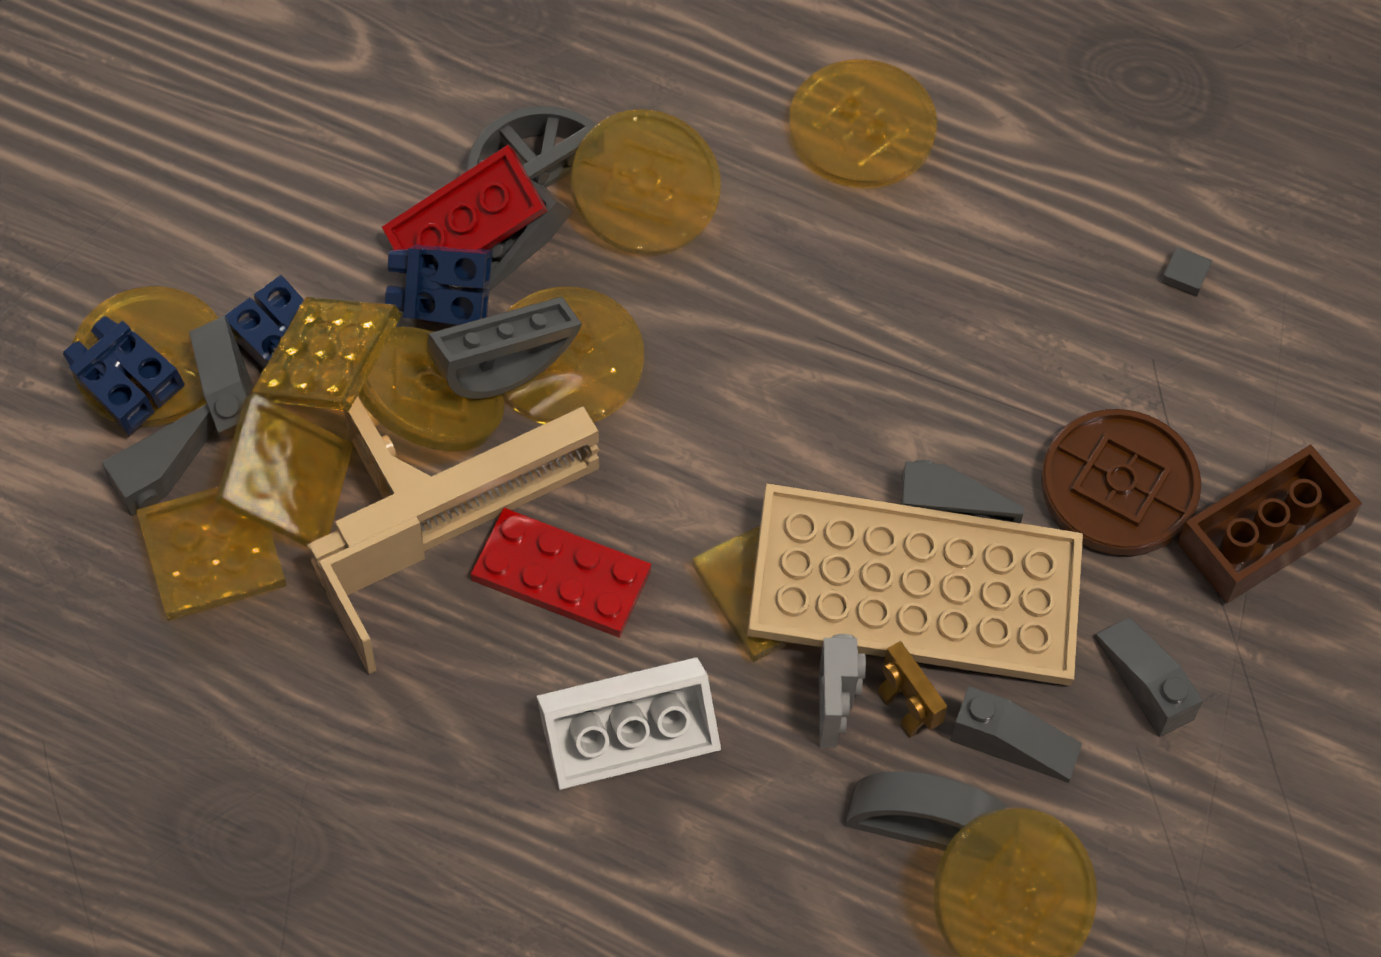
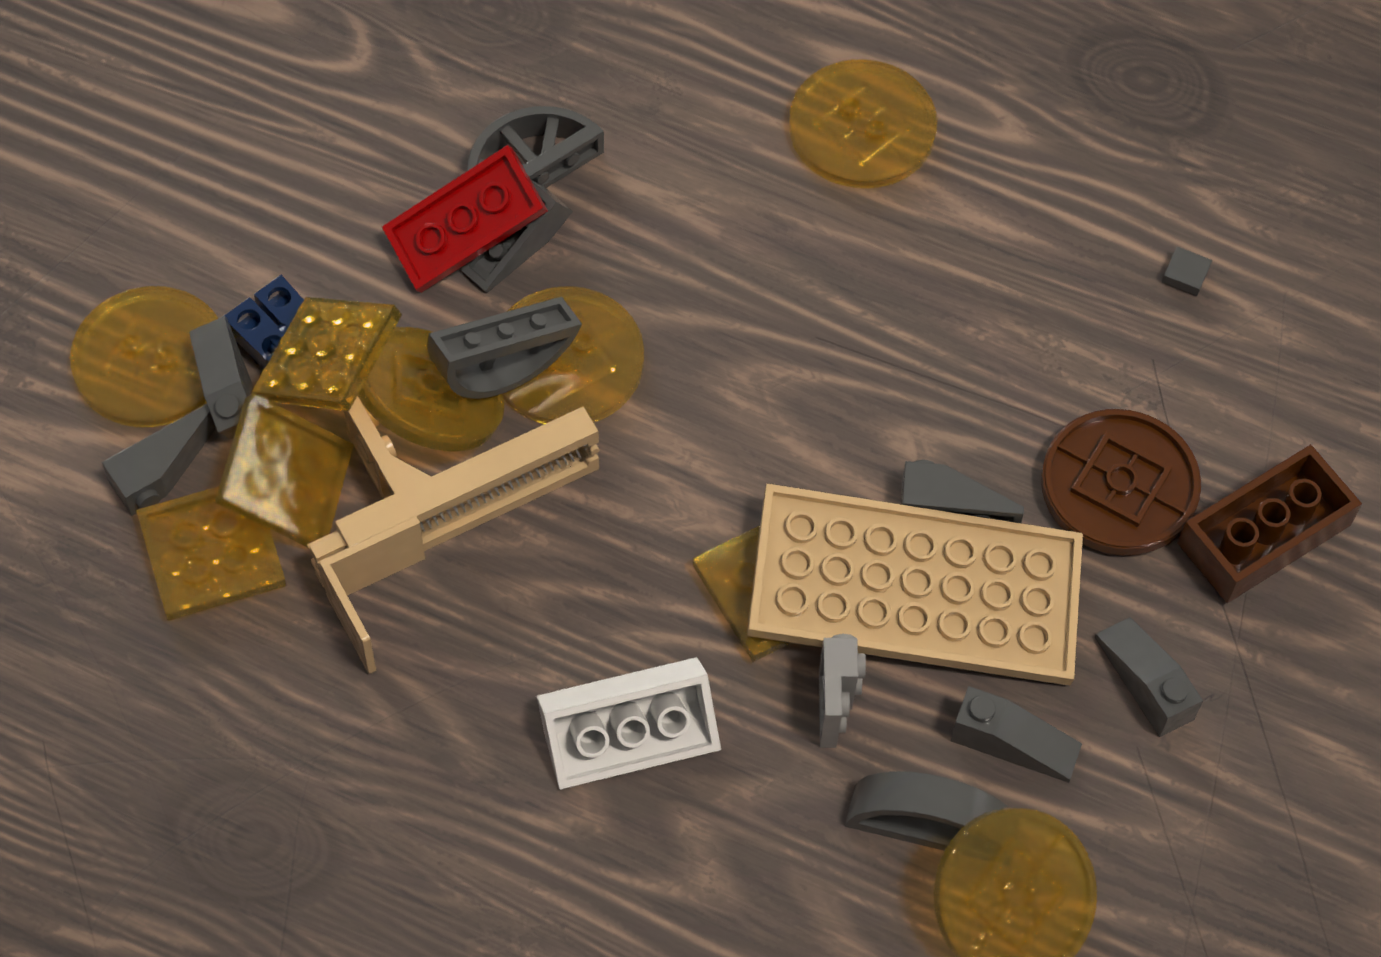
(109, 365): dark blue hips -> none
(428, 279): dark blue hips -> none
(561, 572): red plate -> none
(645, 182): clear yellow plate -> none
(922, 698): pearl gold plate -> none

